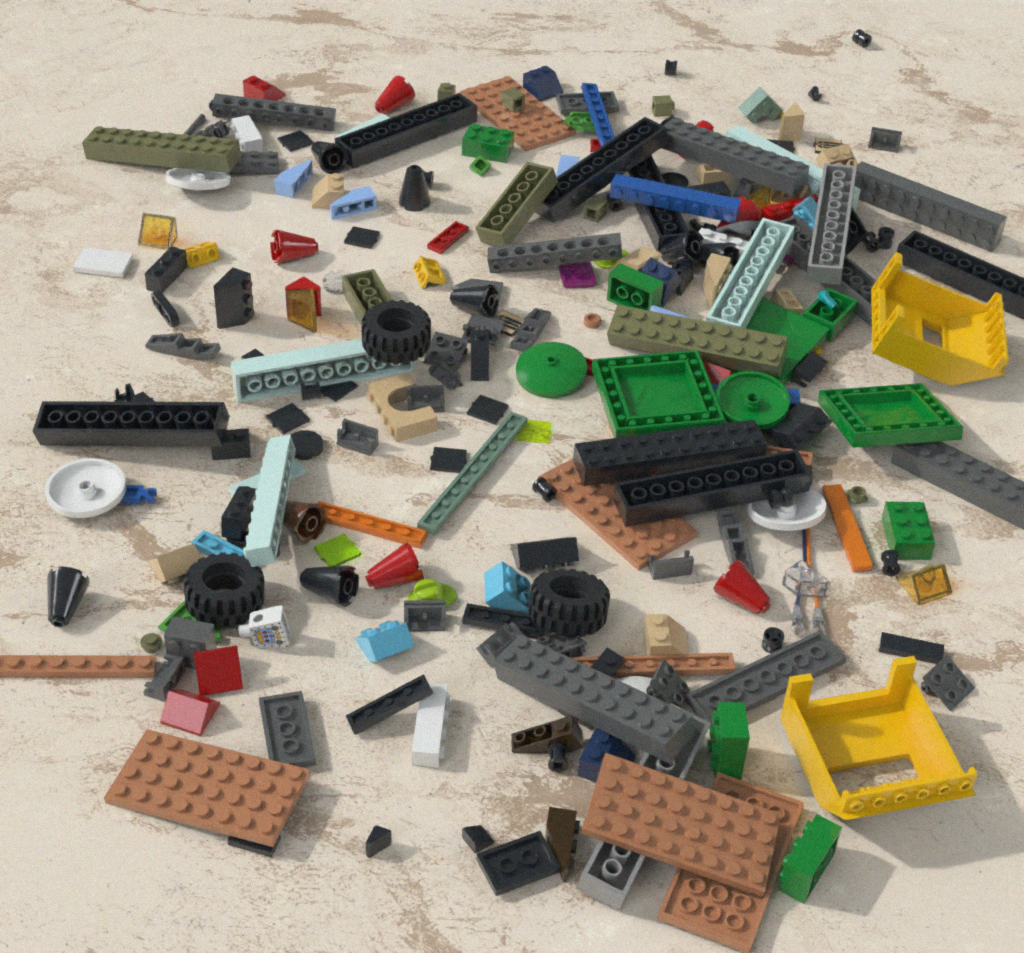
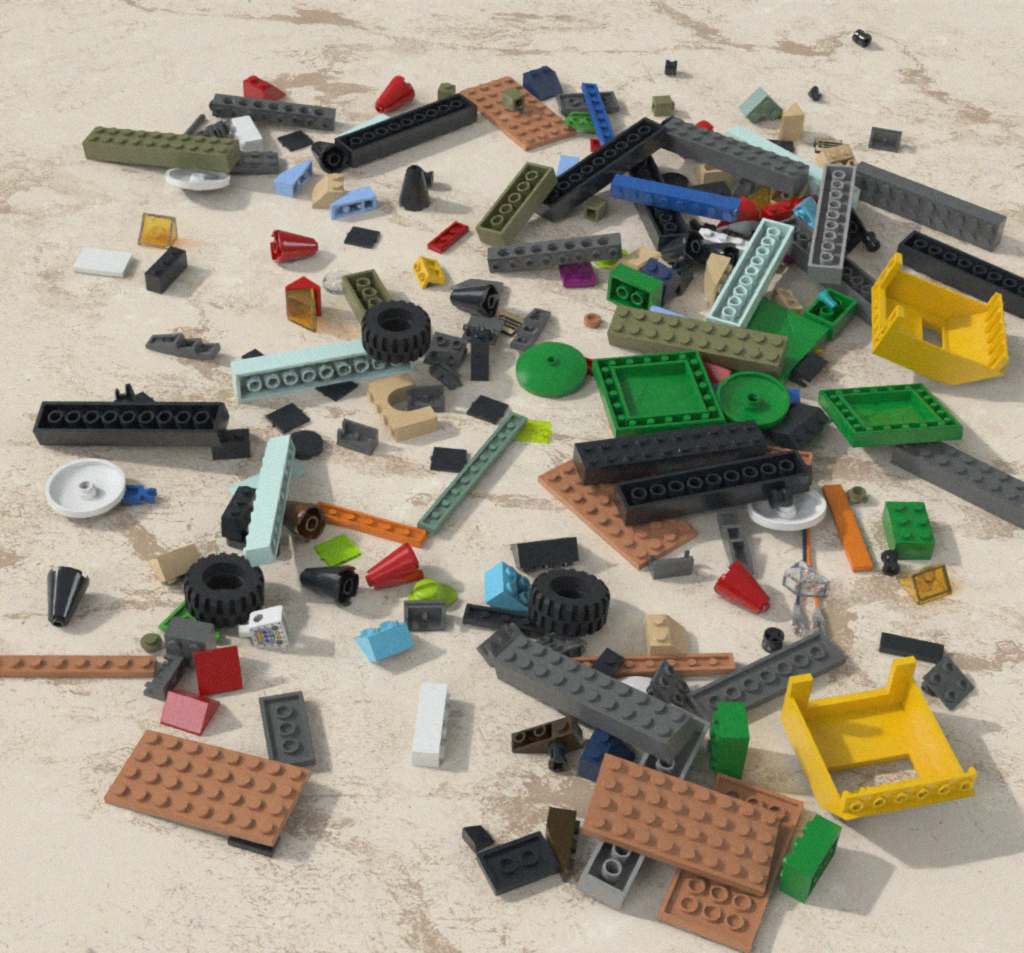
(165, 308): black beam -> none
(202, 254): yellow bracket -> none
(211, 544): medium azure plate -> none
(233, 299): black slope -> none
(309, 391): black bush -> none
(378, 840): black slope -> none
(389, 704): black plate -> none
(480, 165): bright green slope -> none
(488, 142): green brick -> none
(544, 489): black bush -> none
(614, 204): black bush -> none
(885, 237): black wheel -> none

